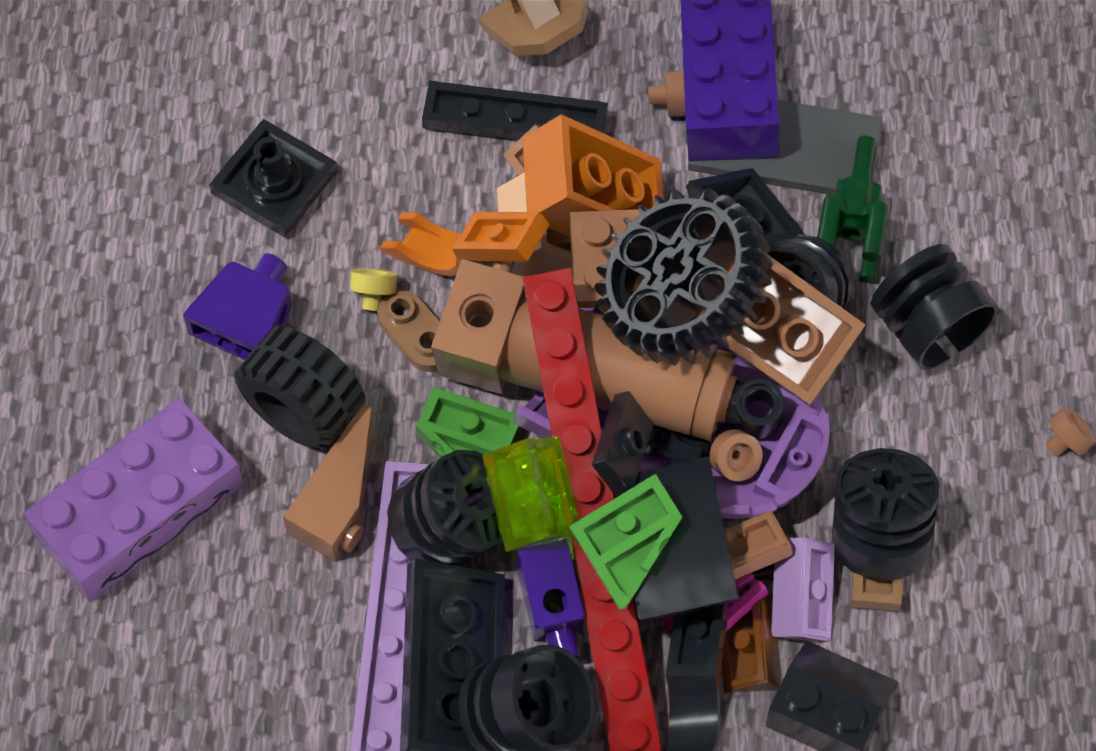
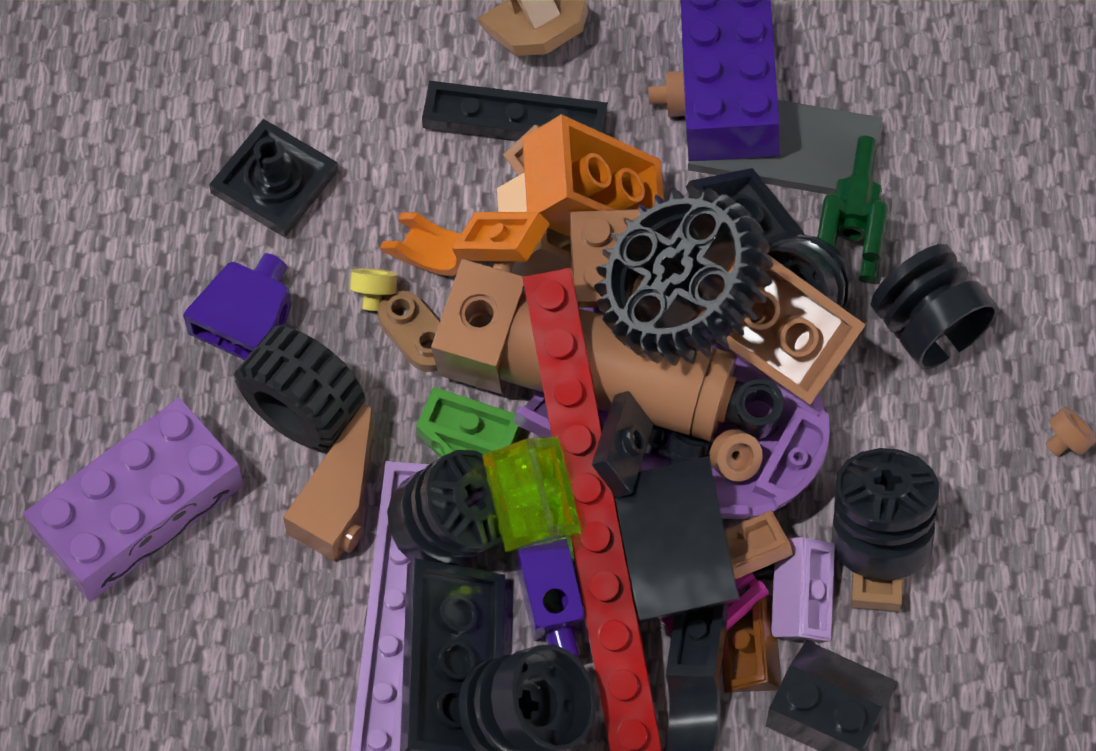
(627, 537): bright green wing -> none

